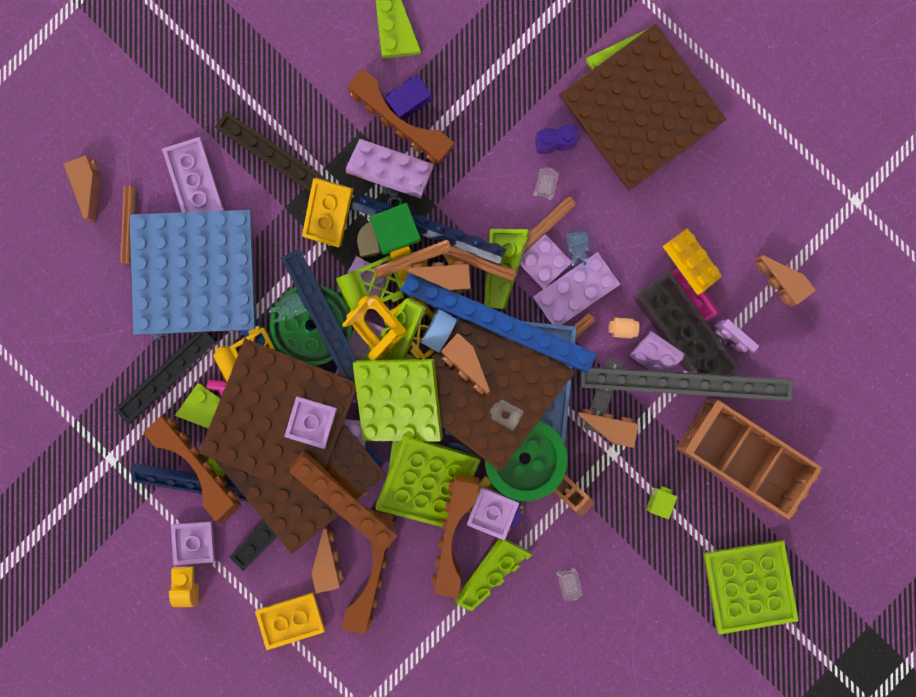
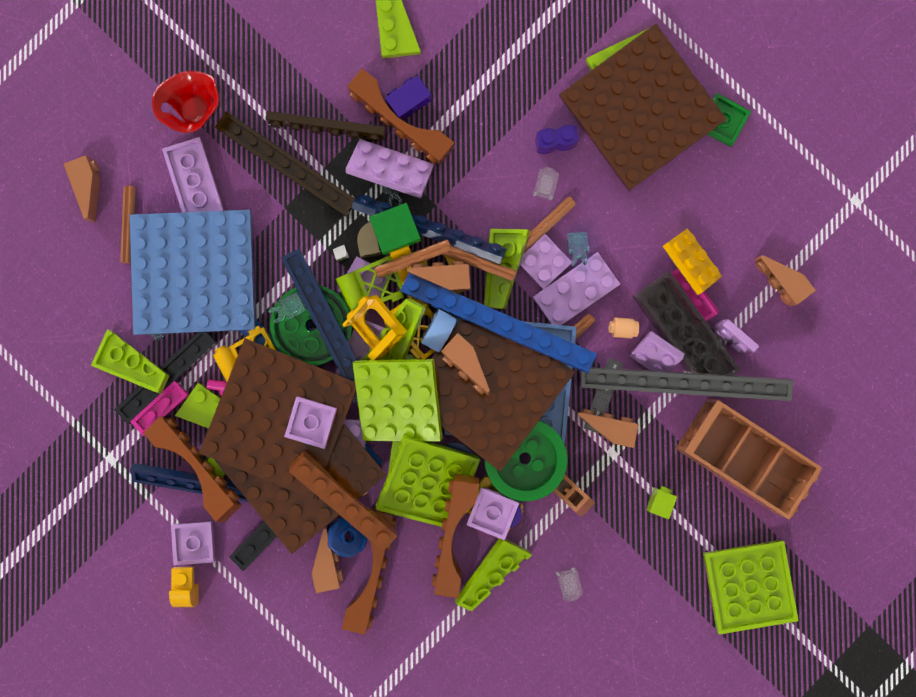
(127, 363): none -> lime wing
(160, 406): none -> dark pink plate
(190, 97): none -> red piece
(290, 621): yellow plate -> none
(320, 125): none -> dark brown plate
(327, 212): yellow plate -> none
(337, 541): none -> blue plate
(340, 253): none -> white piece
(514, 418): clear brick -> none
(736, 118): none -> green tile

